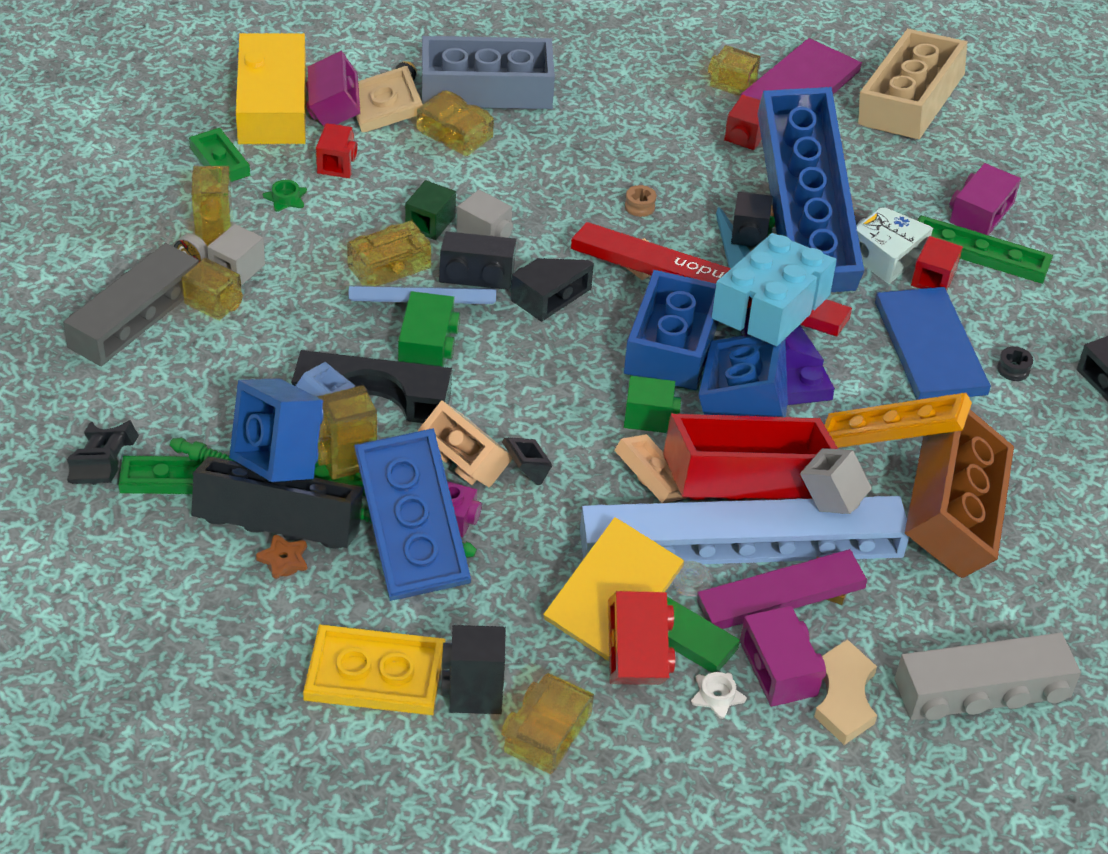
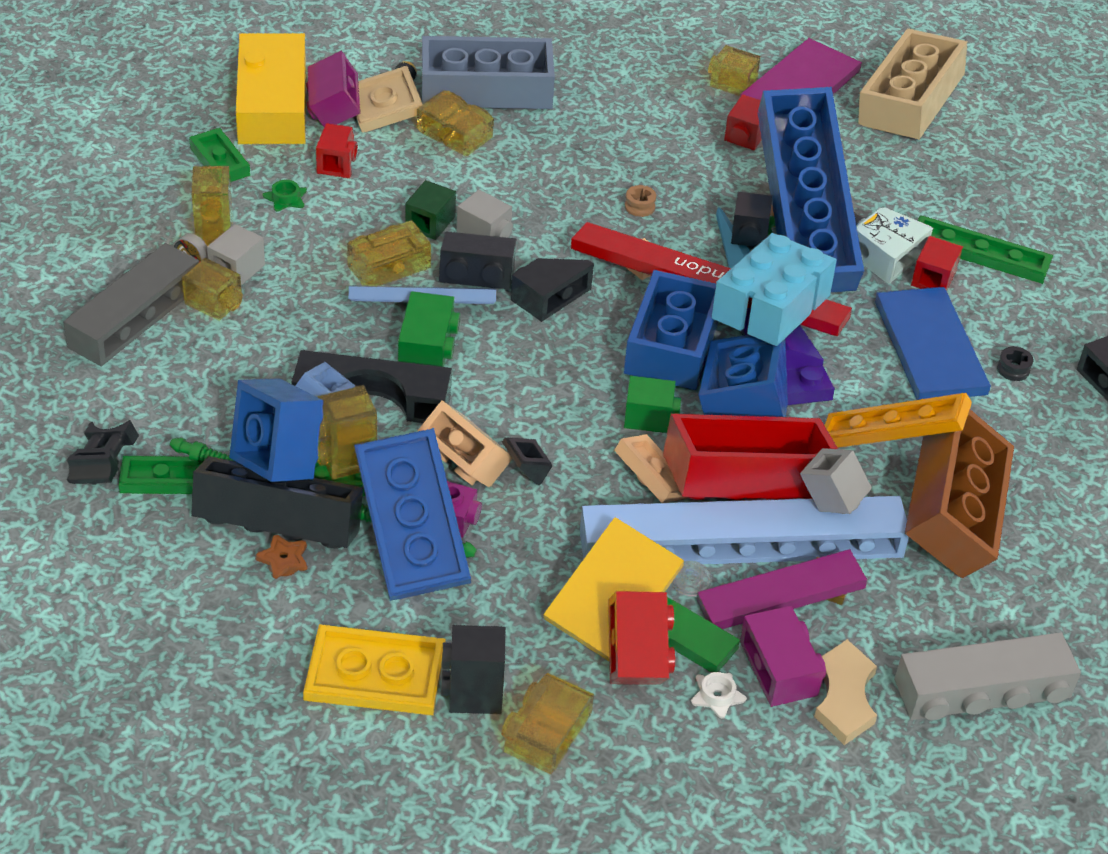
(984, 199): magenta brick -> none

